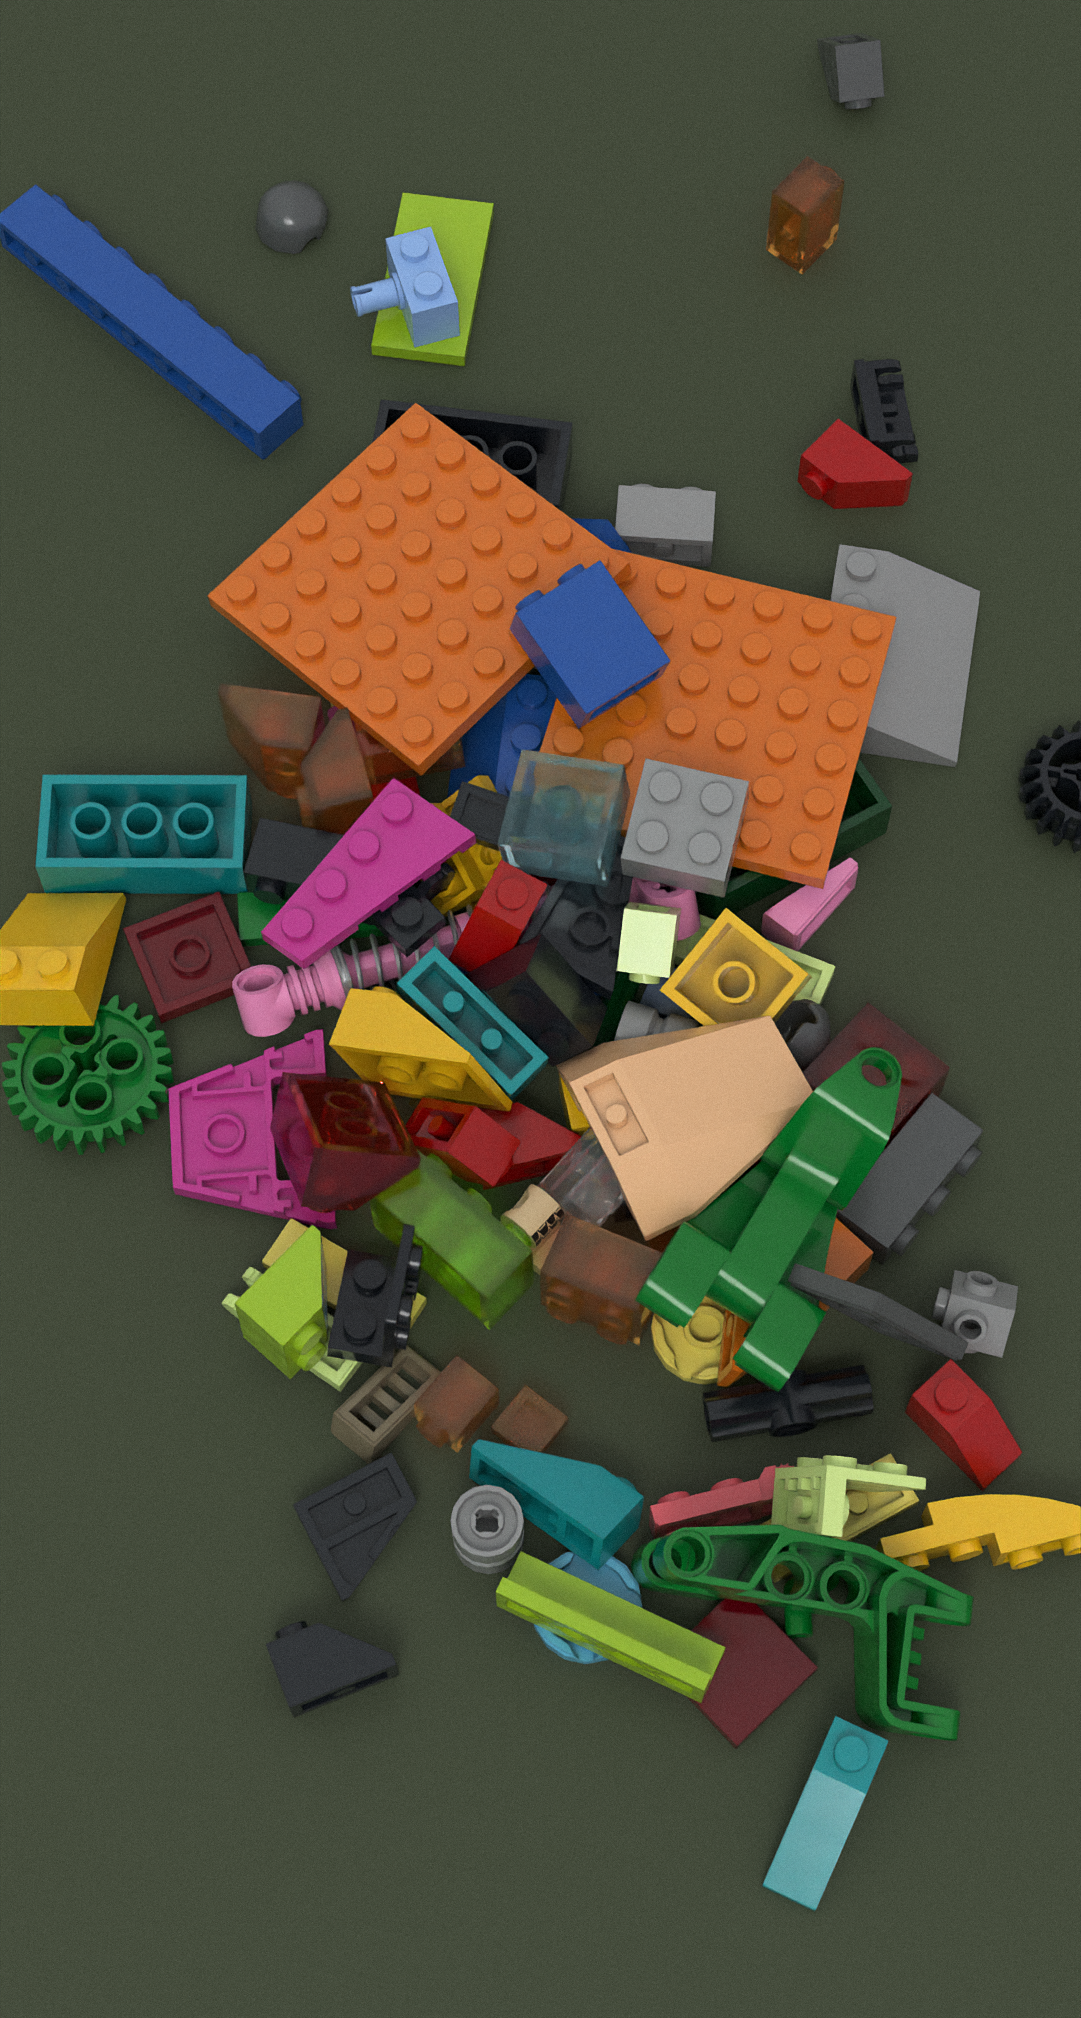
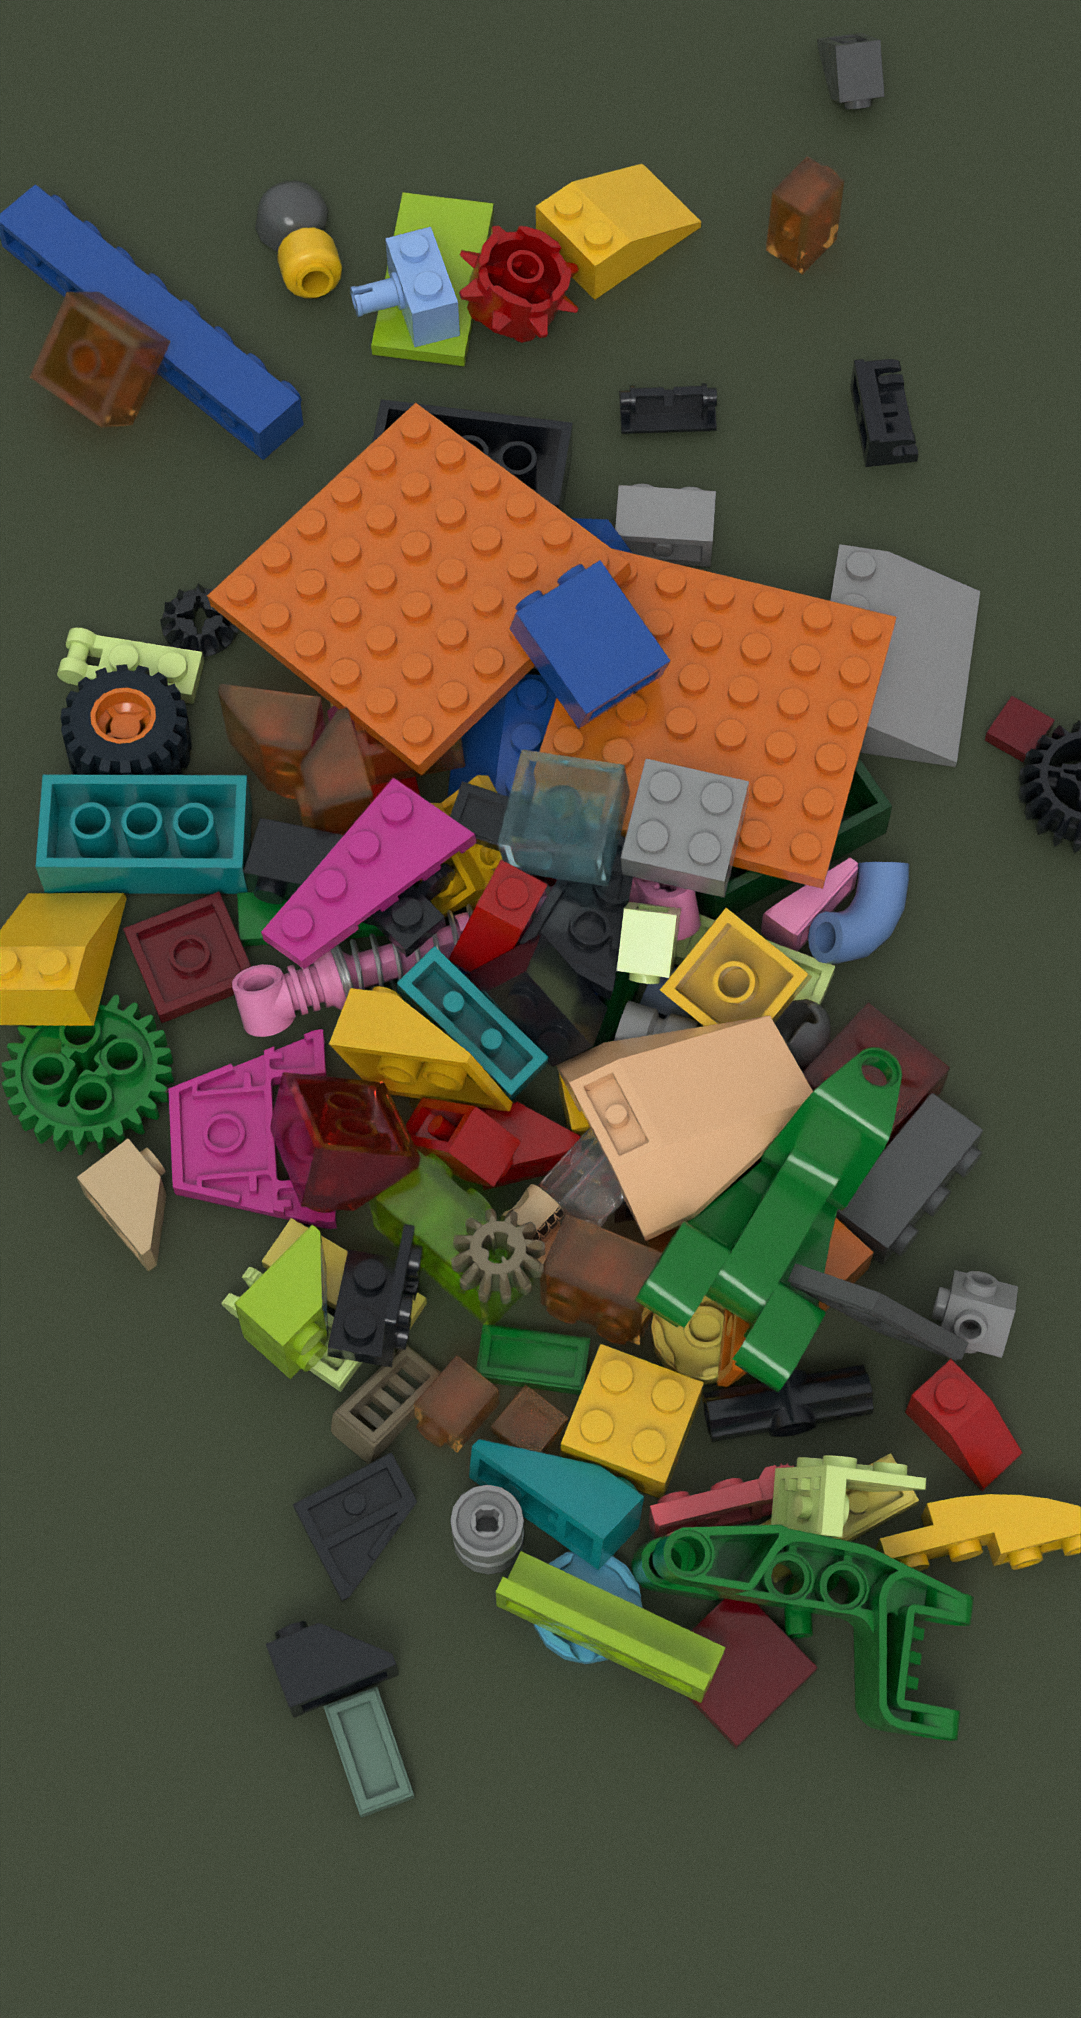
(99, 359): none -> clear orange brick
(126, 725): none -> black wheel
(130, 1197): none -> tan slope
(179, 665): none -> yellowish green plate
(181, 631): none -> black gear
(309, 263): none -> yellow head
(369, 1752): none -> sand green tile
(504, 1235): none -> dark tan gear
(518, 283): none -> red brick
(533, 1359): none -> green tile
(614, 224): none -> yellow slope
(632, 1419): none -> yellow brick
(668, 410): none -> black hinge
(825, 1813): teal slope -> none
(852, 471): red slope -> none
(868, 919): none -> medium blue cylinder
(1018, 728): none -> dark red tile

